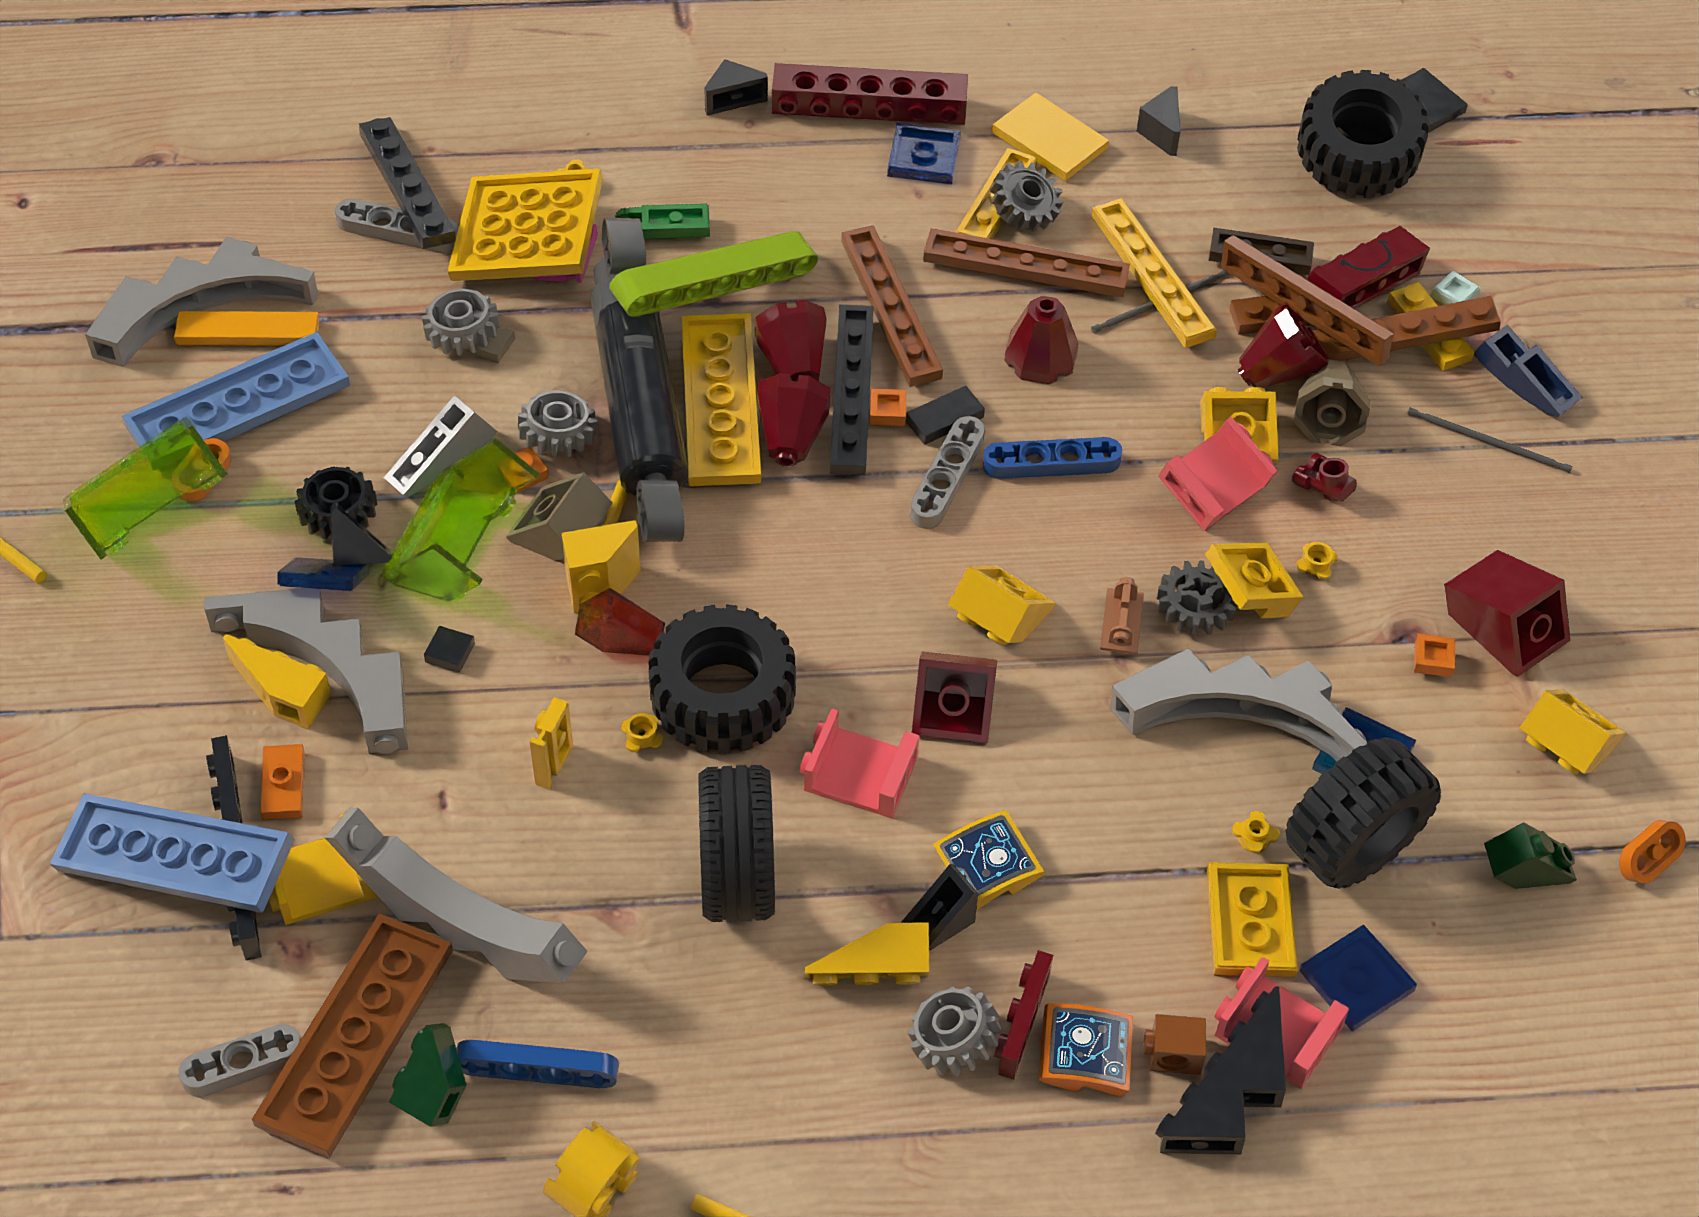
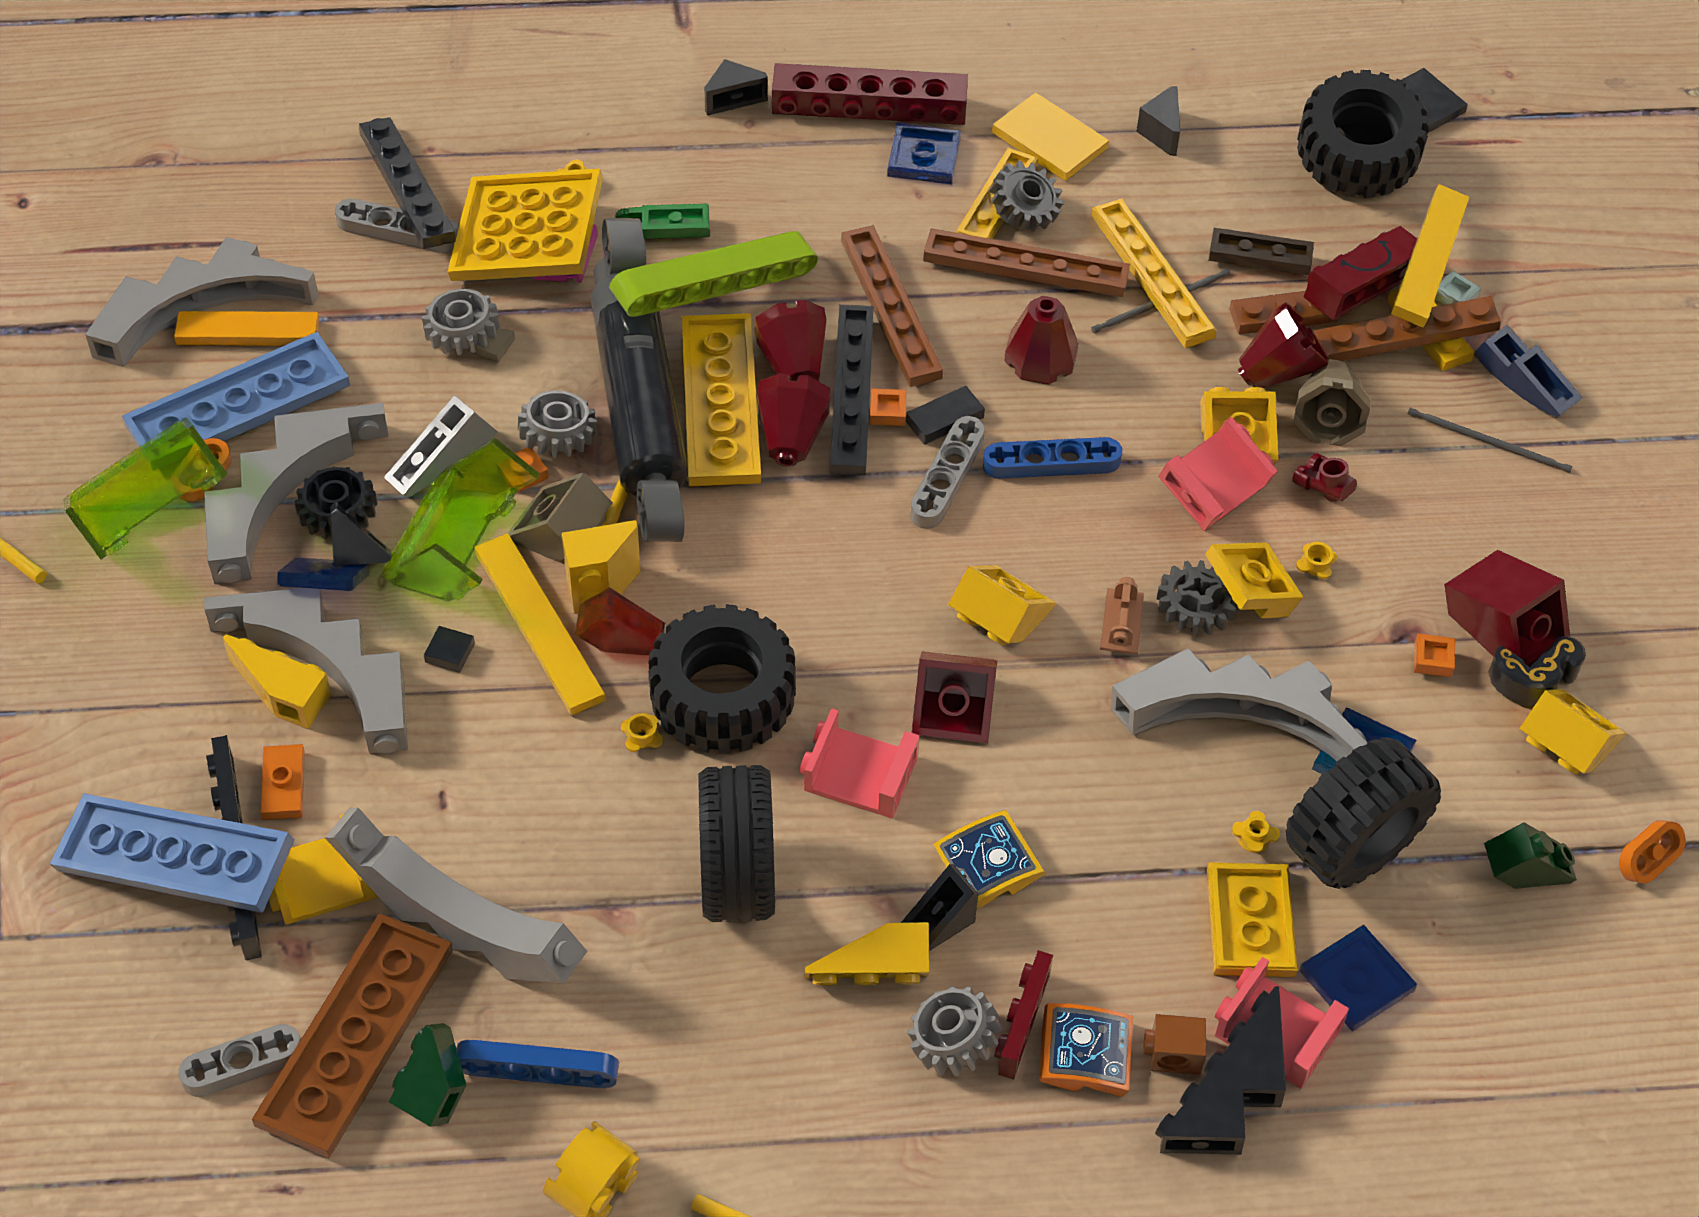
(303, 446): none -> light grey arch
(540, 624): none -> yellow tile
(553, 742): yellow plate -> none
(1308, 300): dark orange plate -> none
(1430, 256): none -> yellow tile
(1527, 684): none -> black animal

